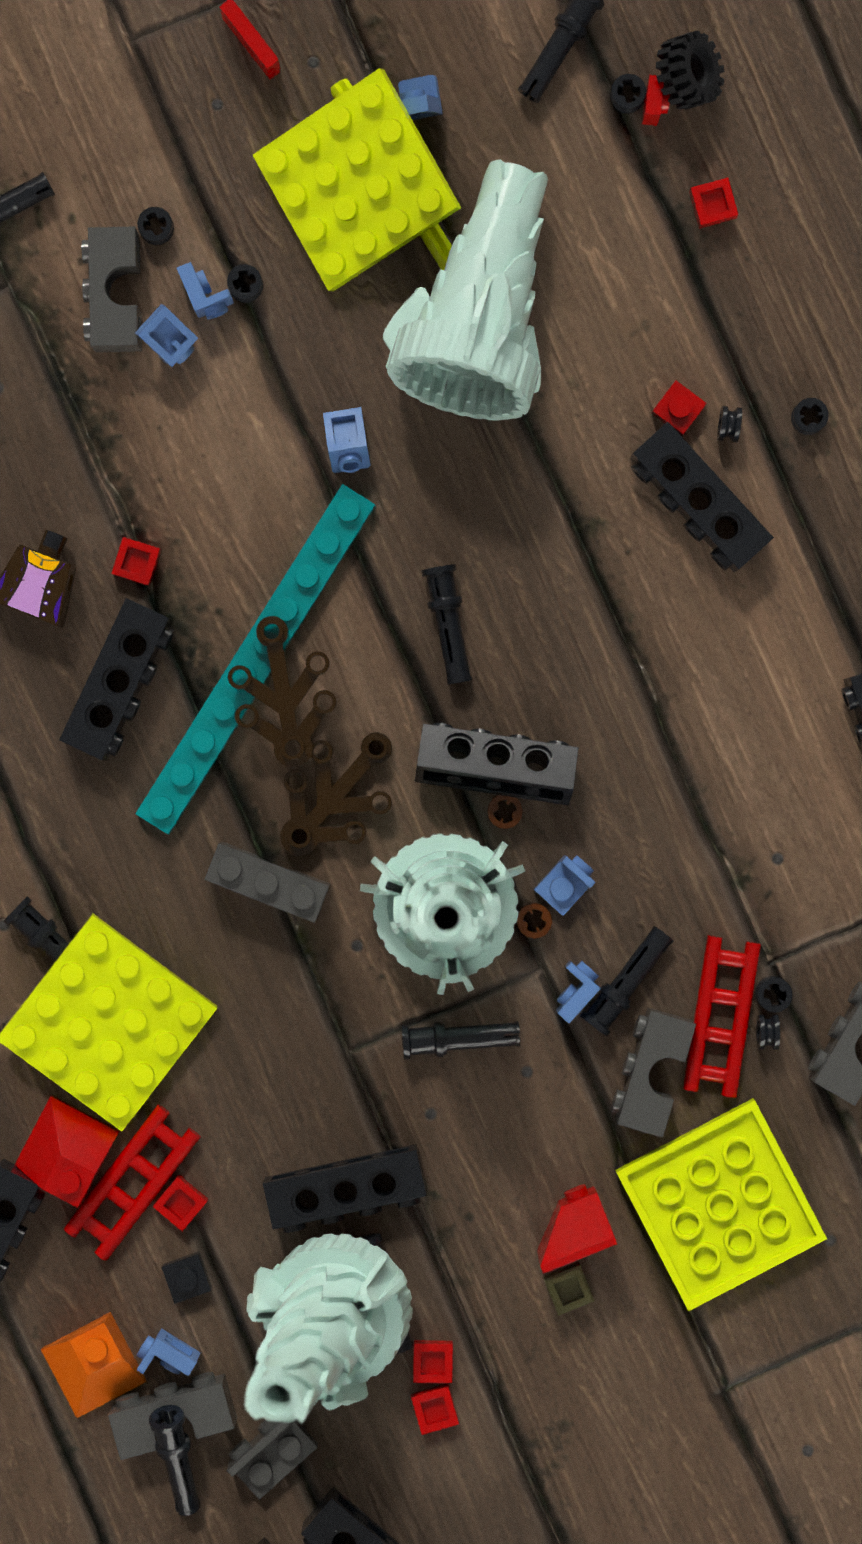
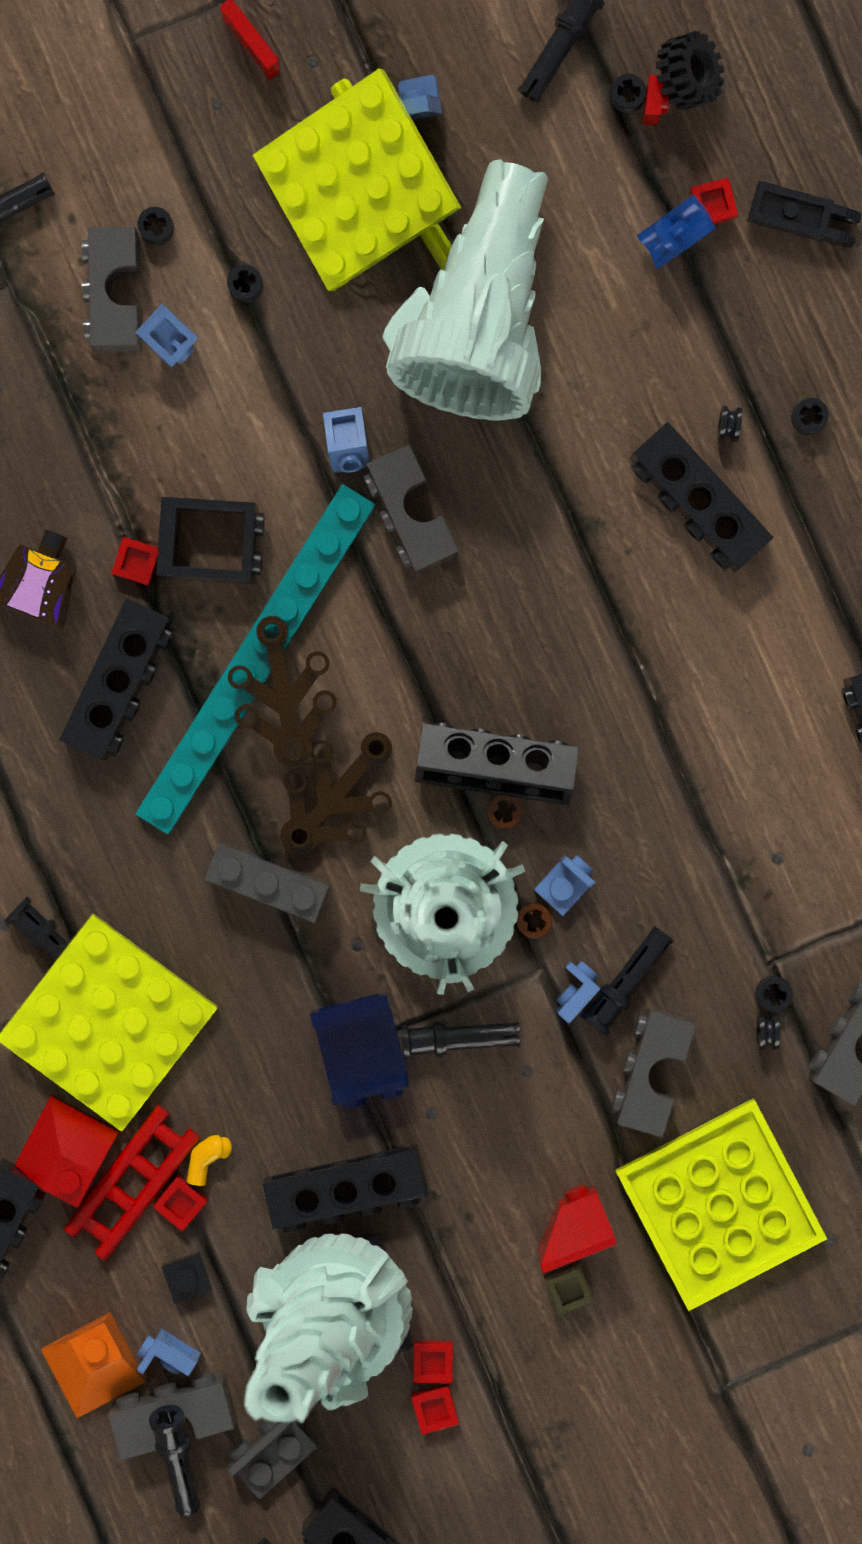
(169, 540): none -> black window
(197, 288): medium blue bracket -> none
(204, 1154): none -> yellow arm
(361, 1050): none -> clear blue panel
(422, 542): none -> dark grey arch
(445, 605): black pin -> none
(677, 231): none -> blue hips
(679, 407): red plate -> none
(739, 999): red bar -> none
(800, 214): none -> black hinge

